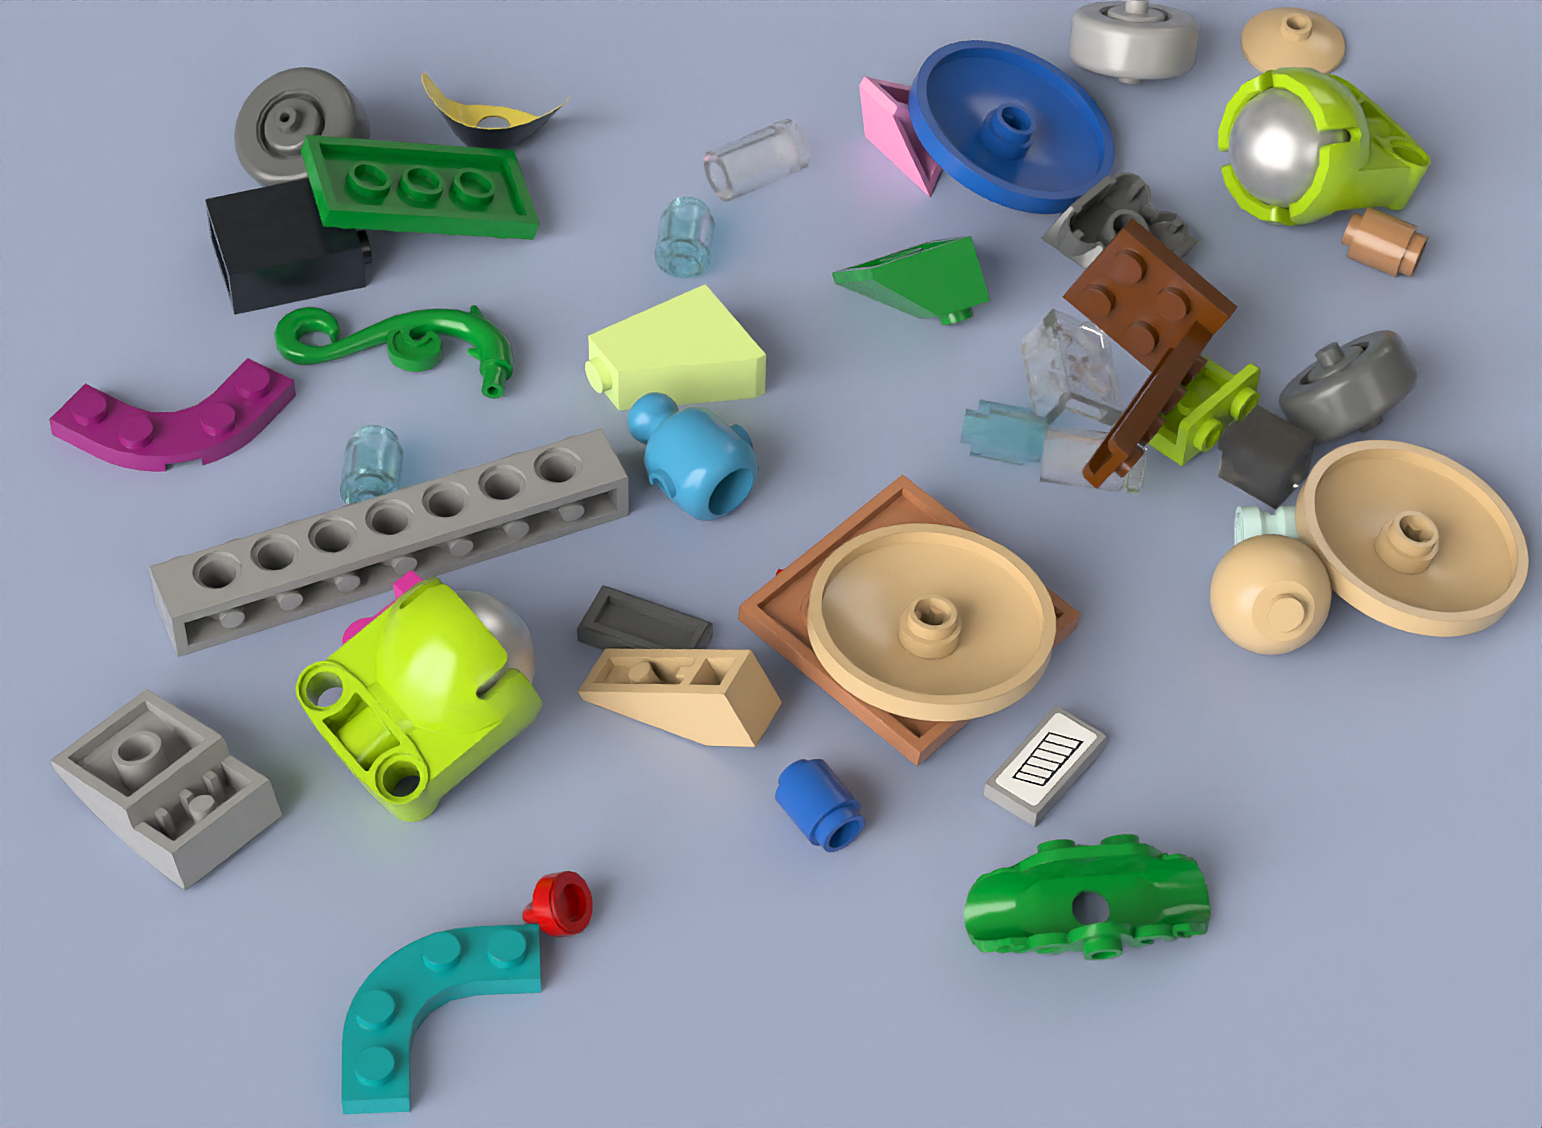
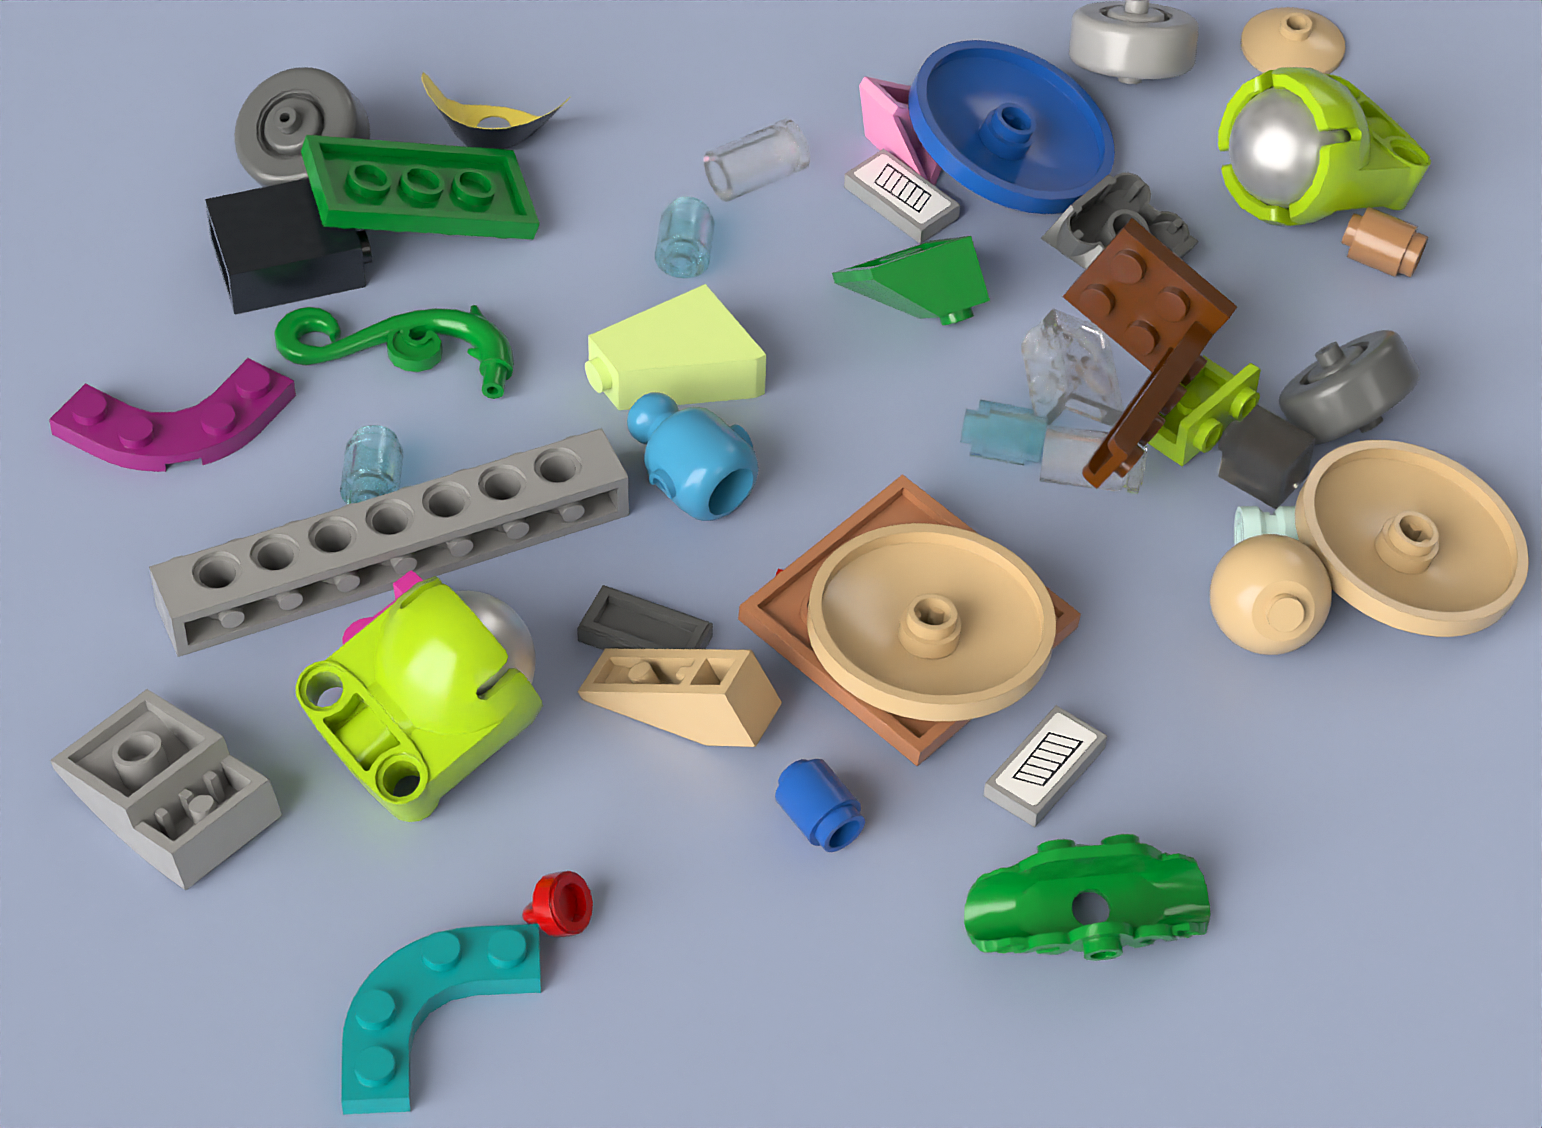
(902, 196): none -> tile

